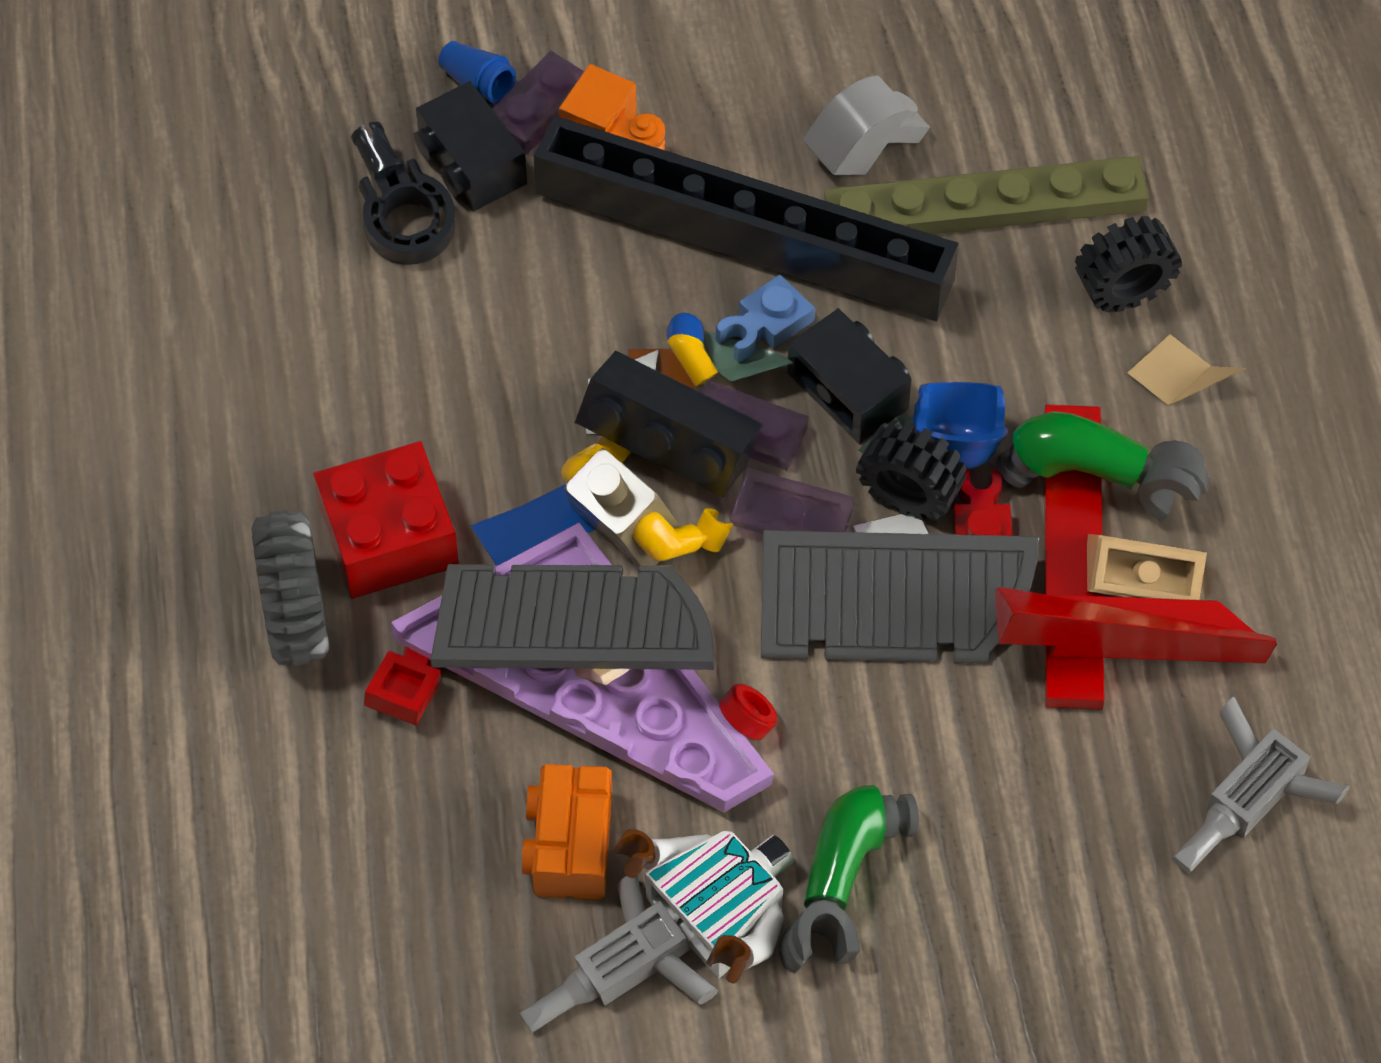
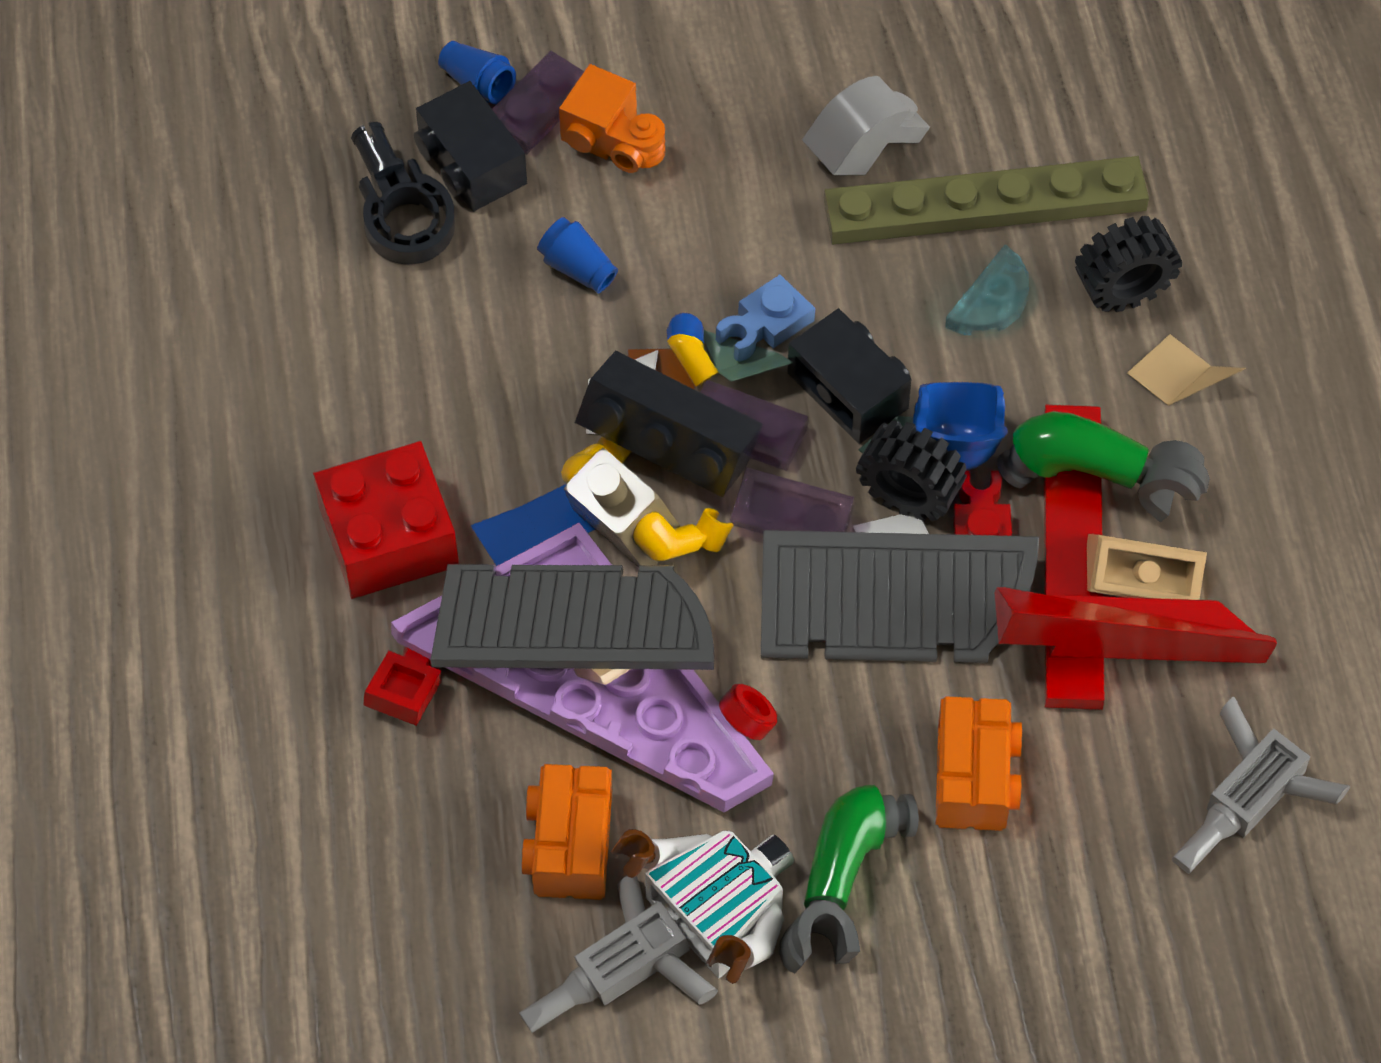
(290, 587): dark grey gear -> none
(577, 255): none -> blue cone
(746, 218): black brick -> none
(974, 763): none -> orange brick
(994, 297): none -> clear light blue plate

